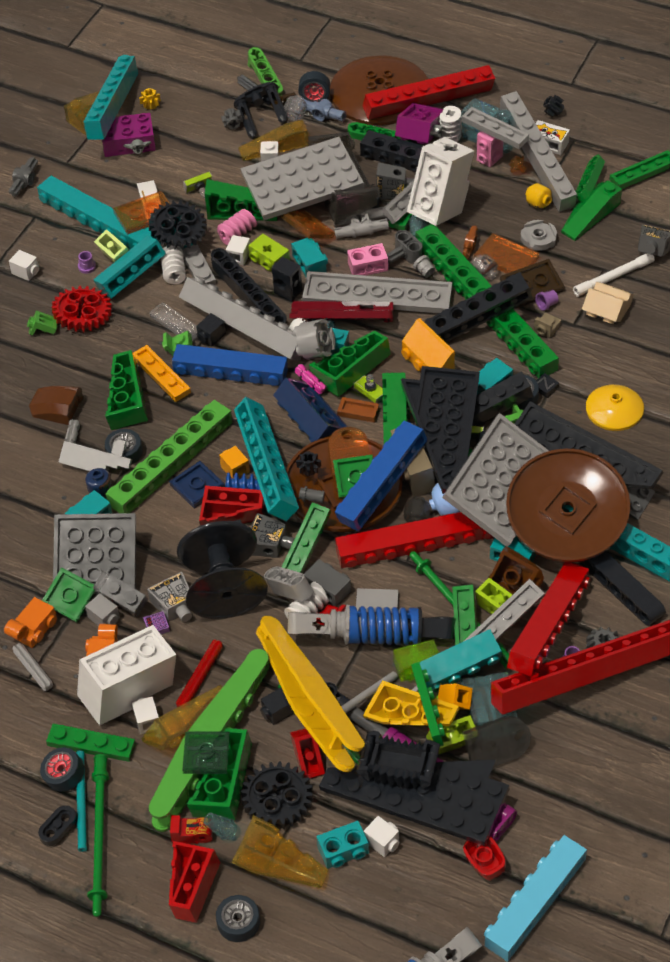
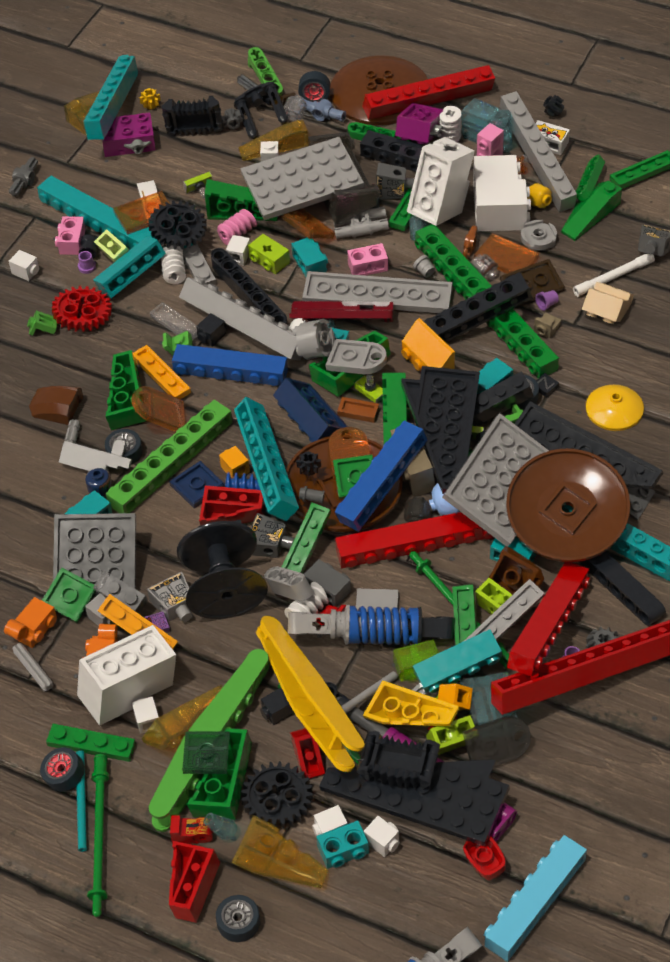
(56, 826): black plate -> none
(70, 235): none -> bright pink brick
(88, 244): none -> black wheel
(129, 619): none -> light orange plate
(159, 408): none -> clear orange tile
(192, 117): none -> black piece
(200, 672): red axle -> none
(287, 279): black brick -> none
(310, 379): dark pink axle -> none
(328, 820): none -> white brick
(356, 357): none -> light grey tile
(398, 206): light grey plate -> none
(405, 246): dark grey beam -> none
(426, 695): green plate -> none
(495, 128): light grey plate -> none
(500, 194): none -> white piece

